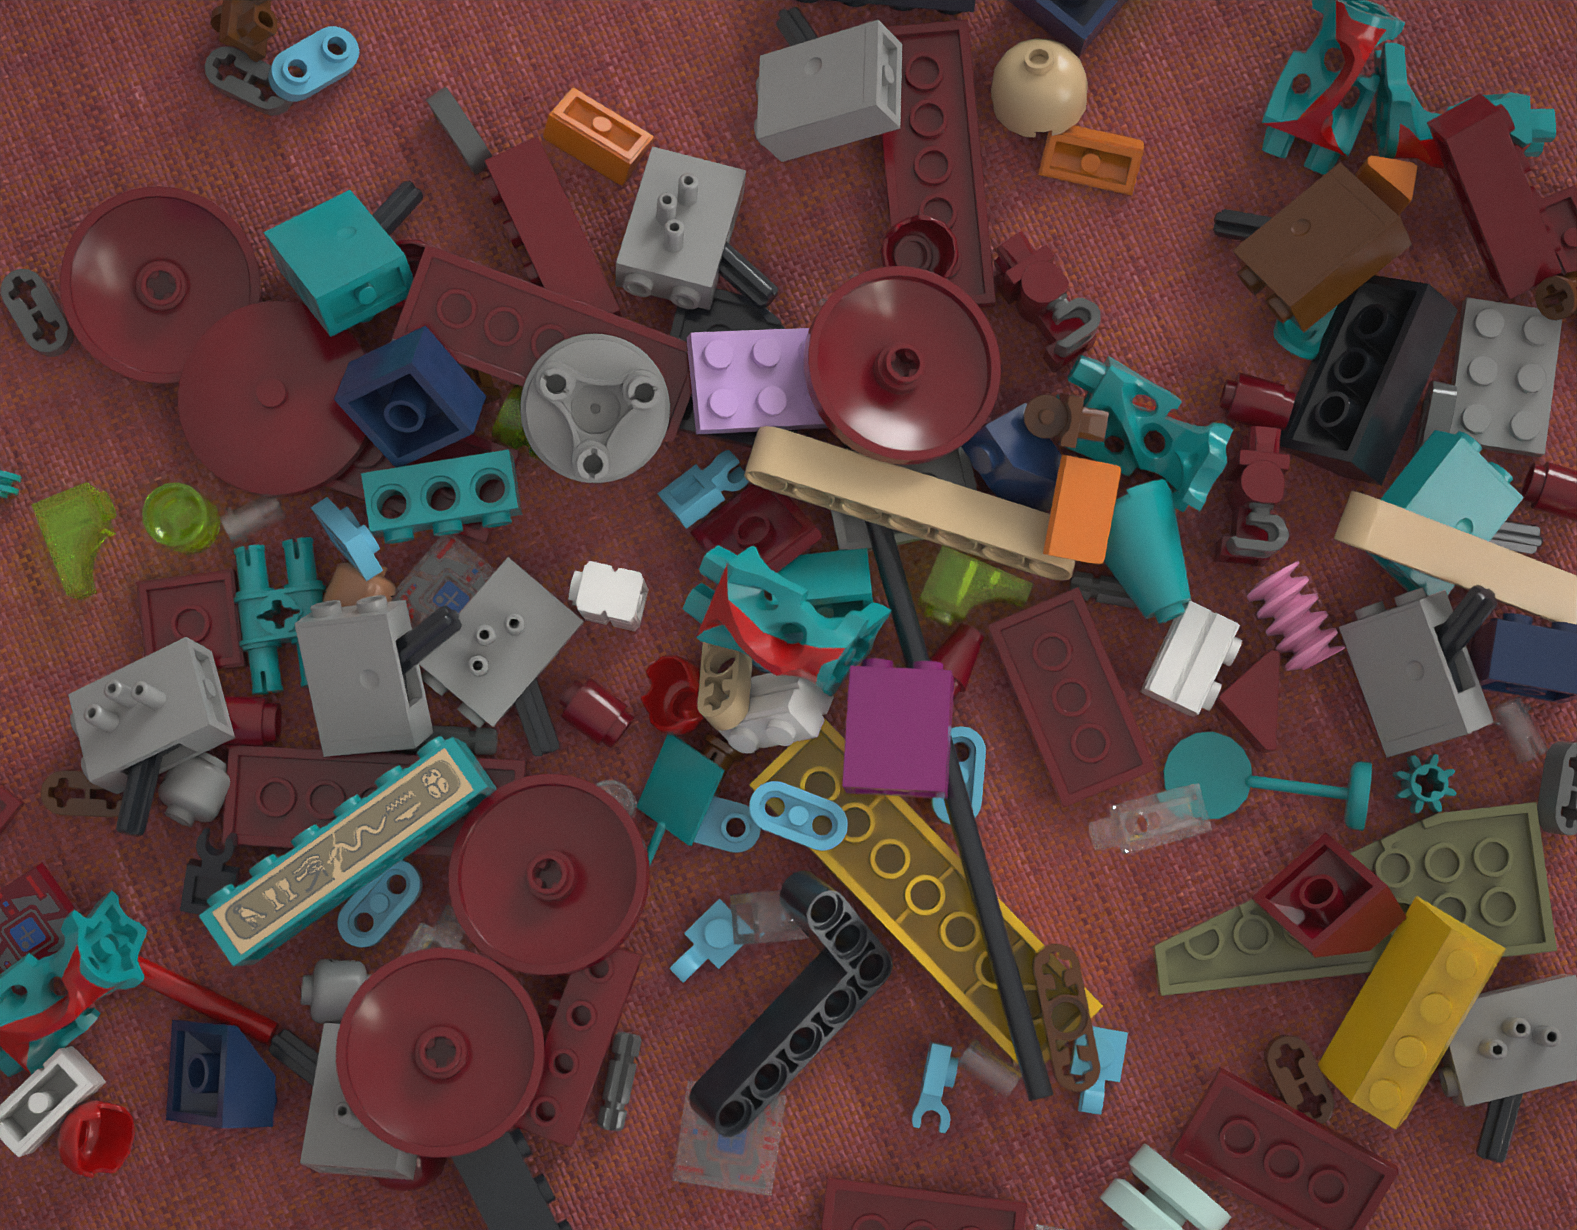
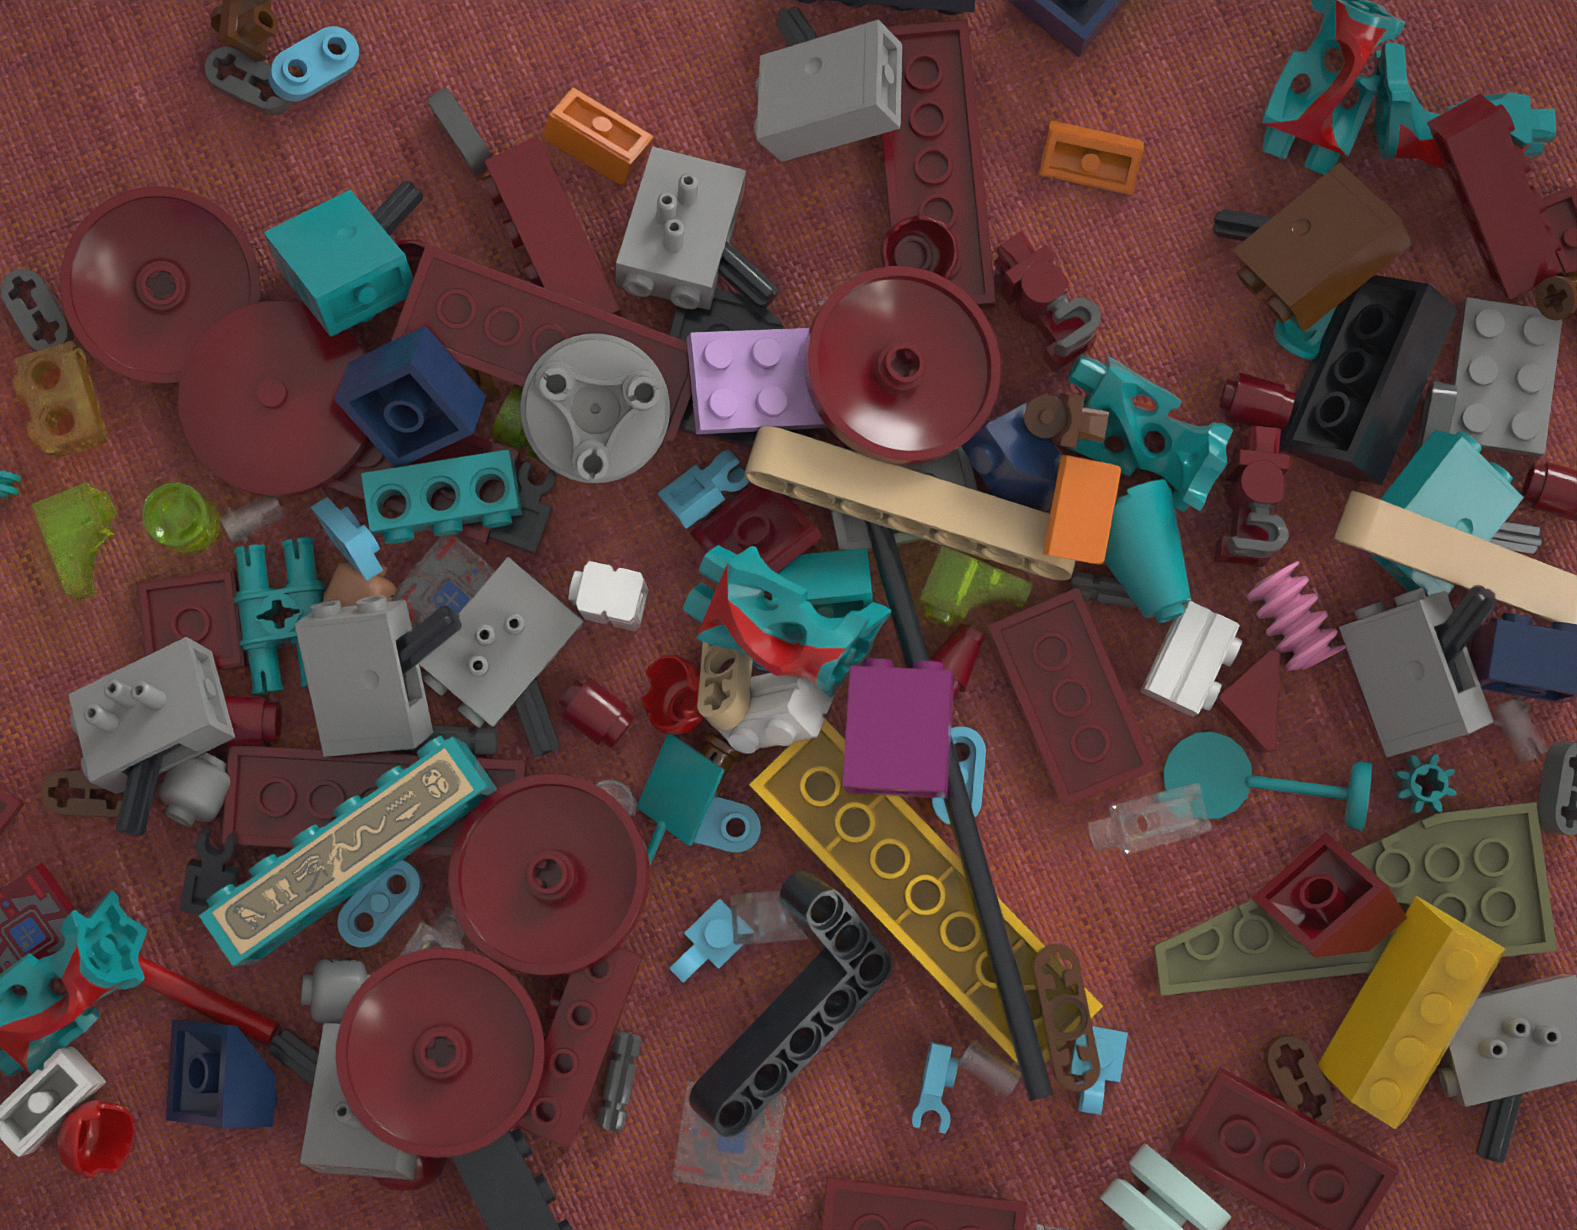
(71, 395): none -> clear yellow brick
(528, 529): none -> black plate
(798, 815): medium azure plate -> none
(1039, 88): tan cylinder -> none
(1389, 180): orange slope -> none

